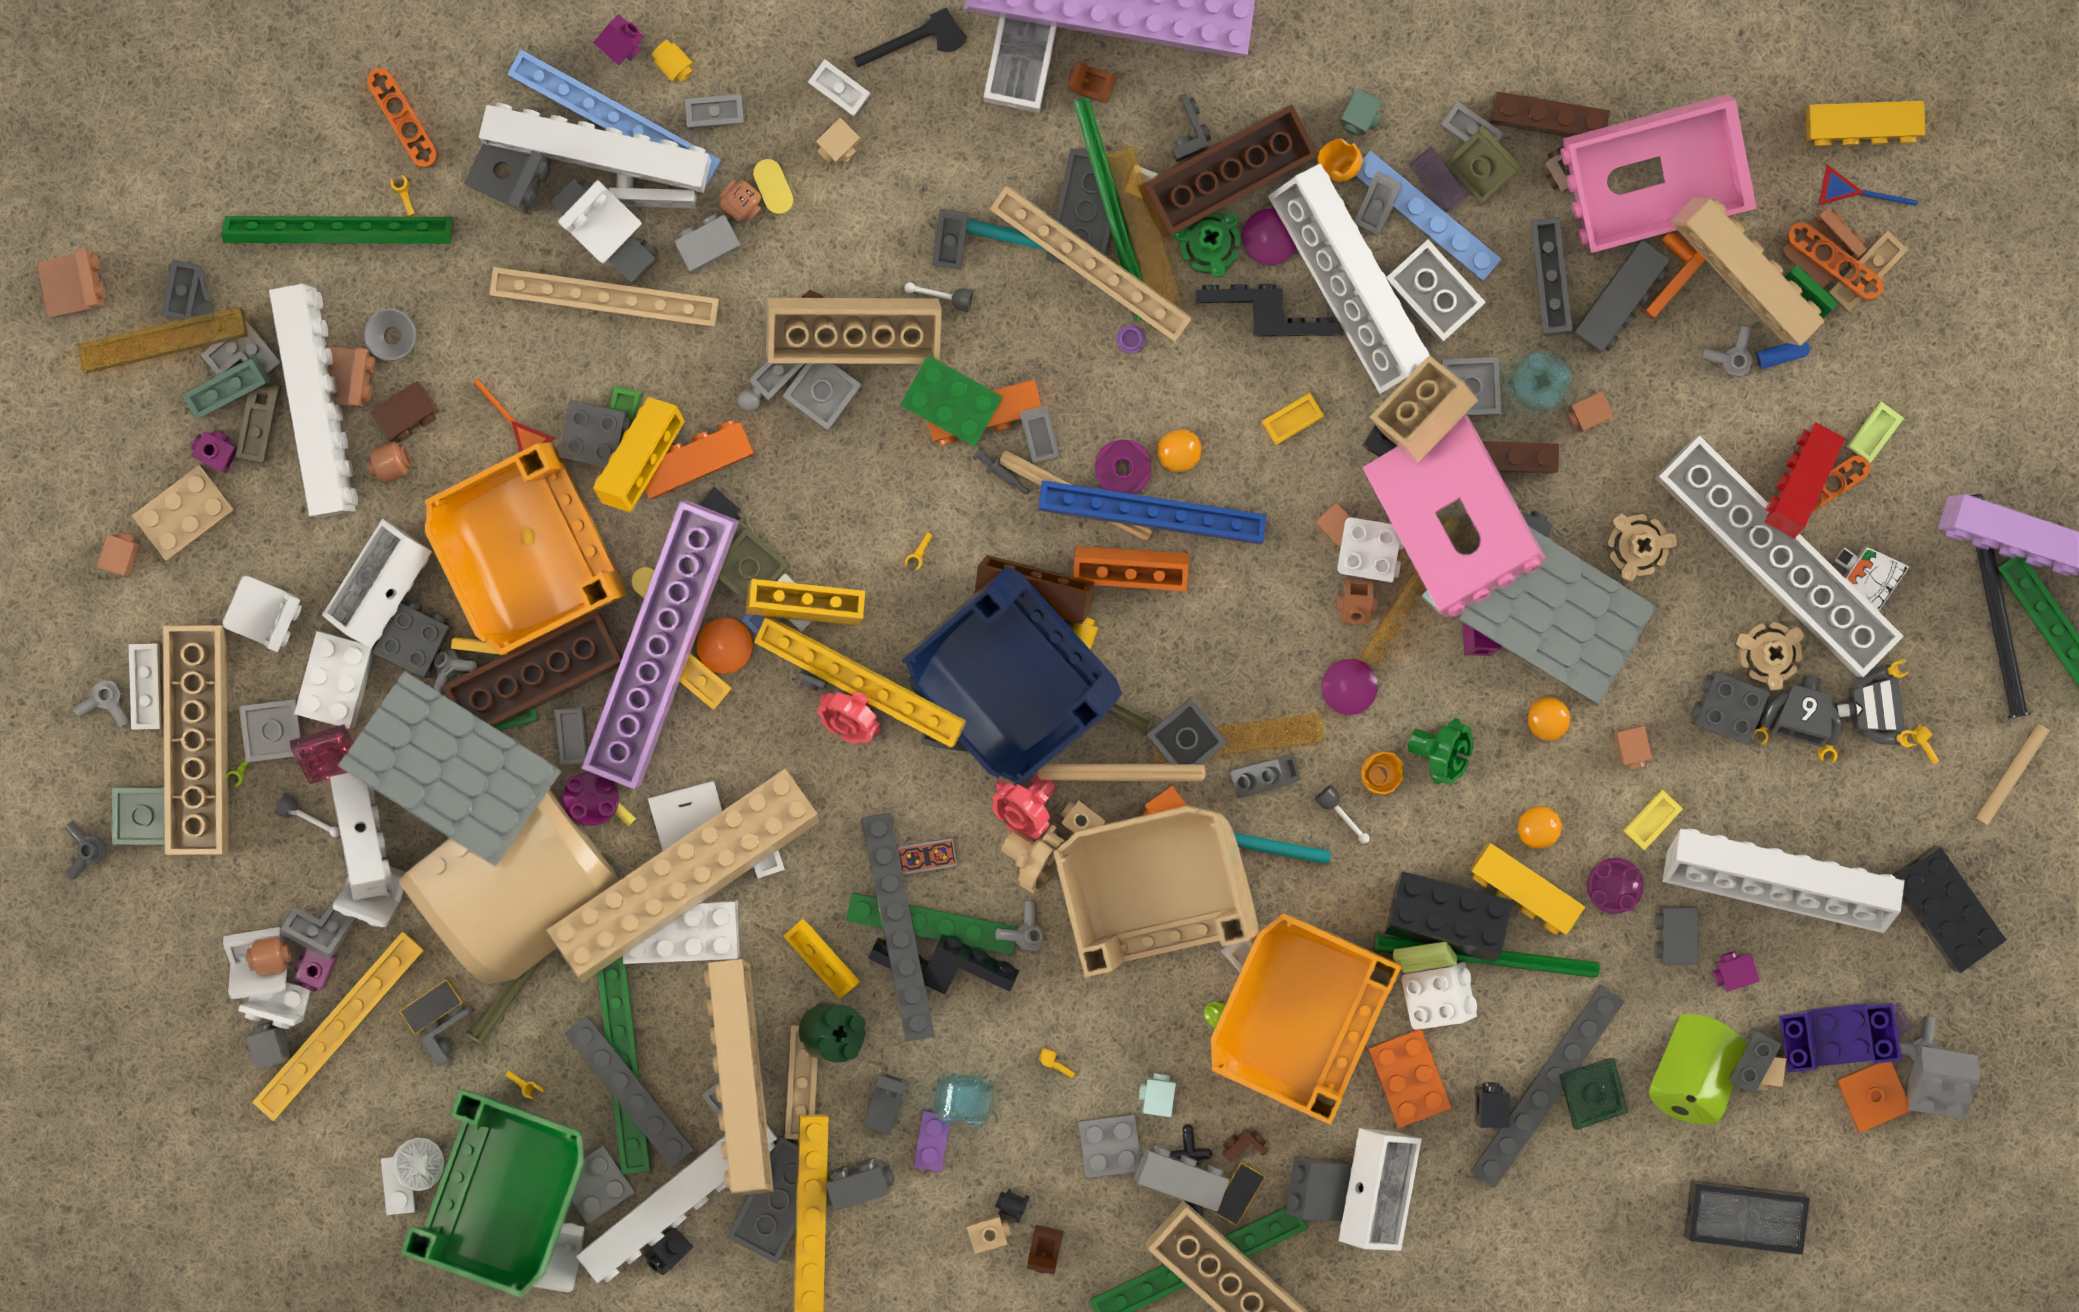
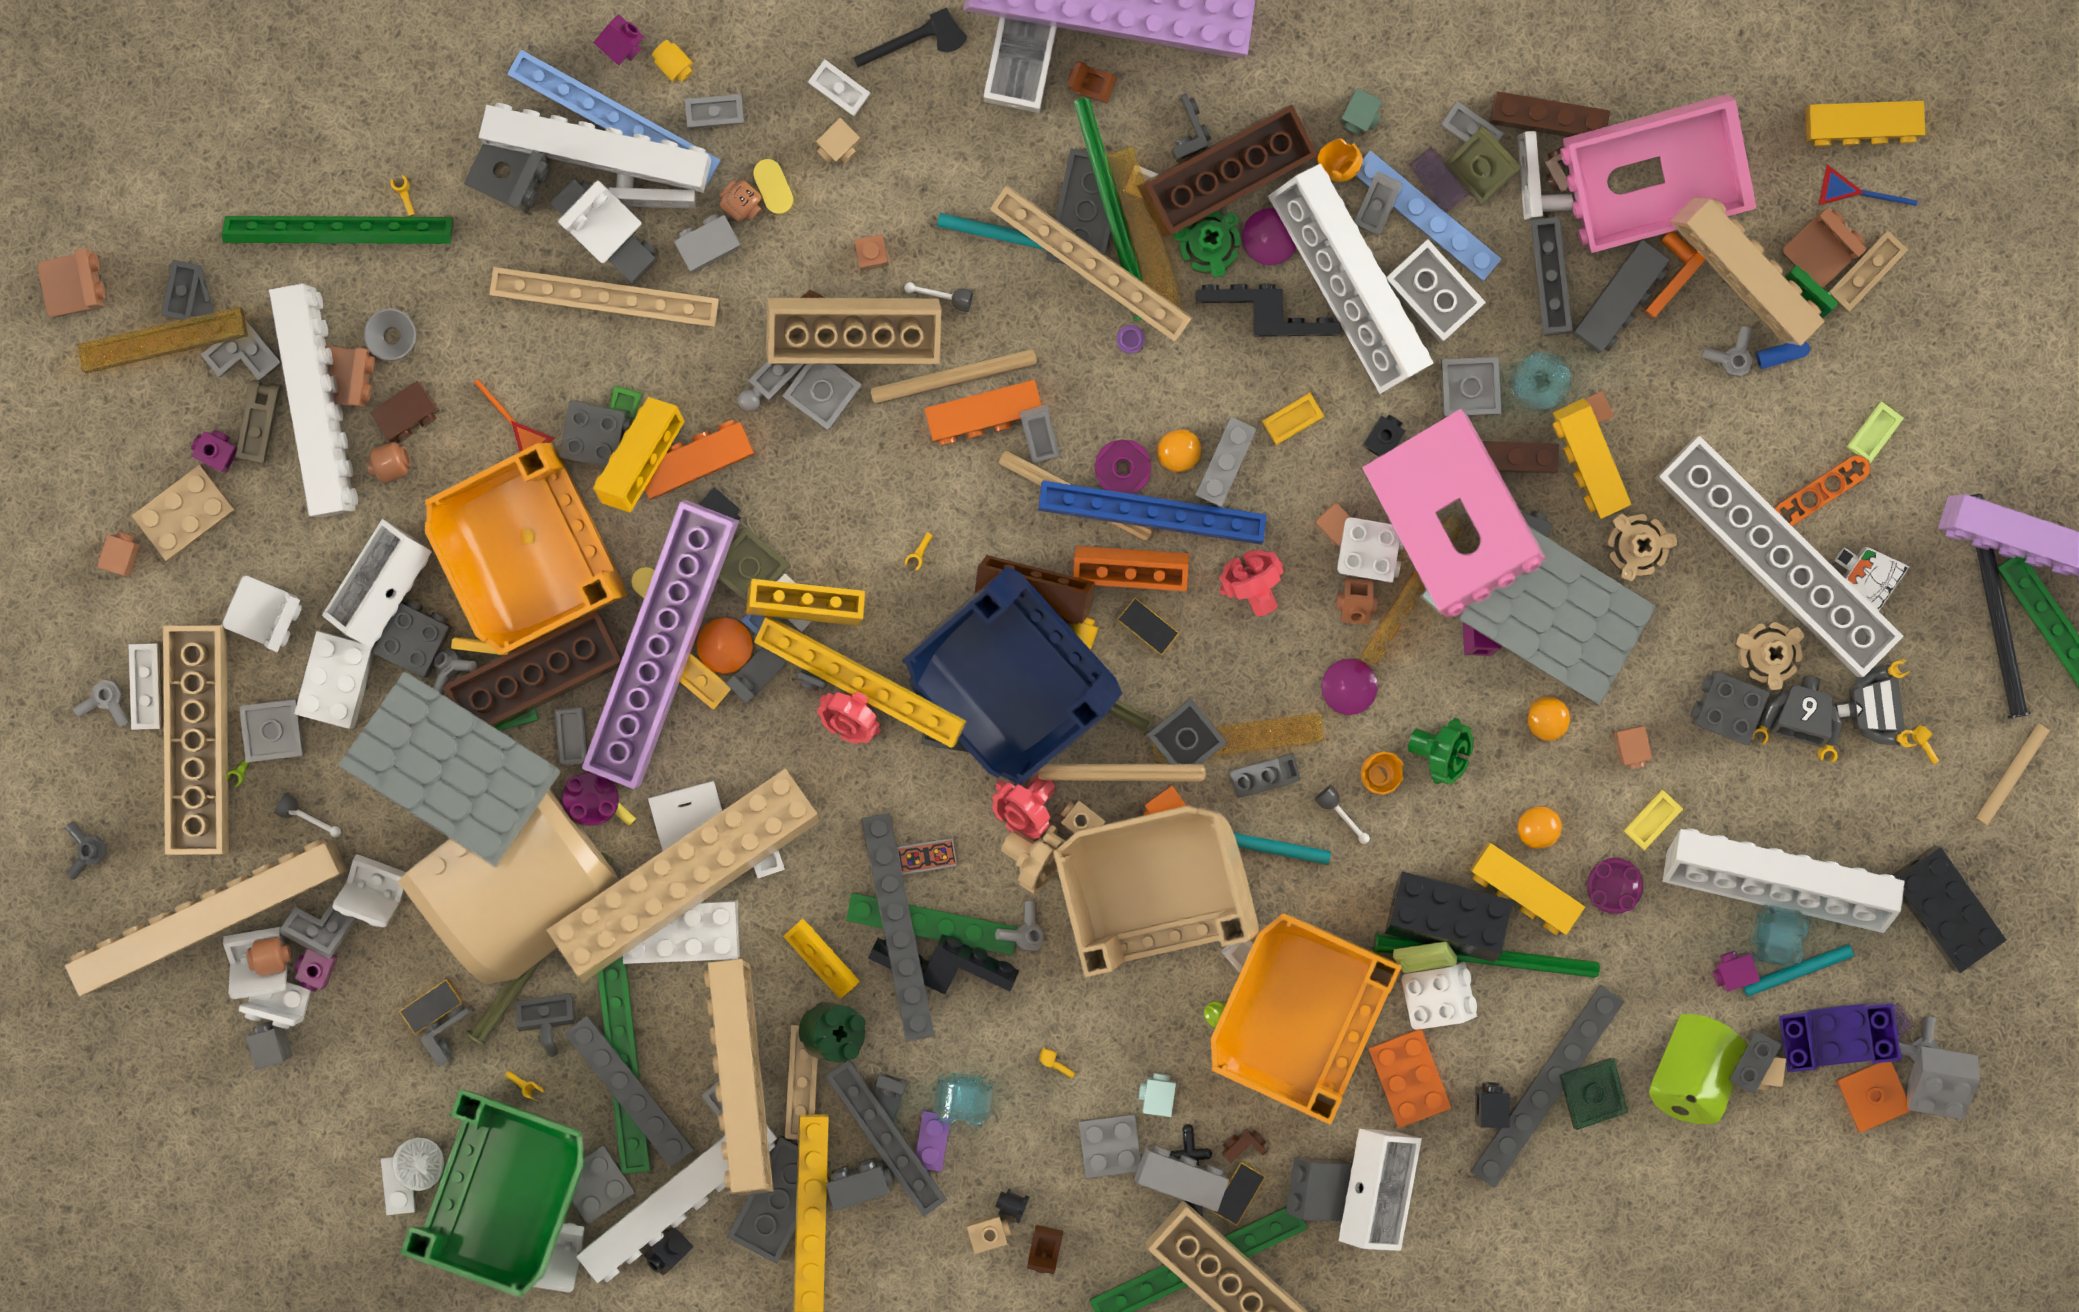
(138, 816): sand green plate -> none
(202, 919): none -> tan brick
(225, 387): sand green plate -> none
(322, 752): clear pink plate -> none
(338, 1025): yellow plate -> none
(360, 841): white brick -> none
(405, 116): orange beam -> none
(544, 1014): none -> dark grey plate
(756, 674): none -> dark grey bracket
(871, 252): none -> nougat brick
(886, 1137): none -> dark grey plate
(950, 239): dark grey plate -> none
(951, 400): green plate -> none
(953, 376): none -> tan axle
(999, 470): dark grey piece -> none
(1148, 626): none -> black tile
(1225, 462): none -> light grey brick
(1254, 580): none -> coral piece
(1423, 408): tan brick -> none
(1533, 202): none -> white piece
(1591, 459): none -> yellow brick
(1677, 935): dark grey brick -> none
(1746, 1217): clear brick -> none
(1779, 935): none -> clear light blue brick
(1798, 970): none -> teal piece
(1804, 479): red brick -> none
(1832, 265): orange beam -> none

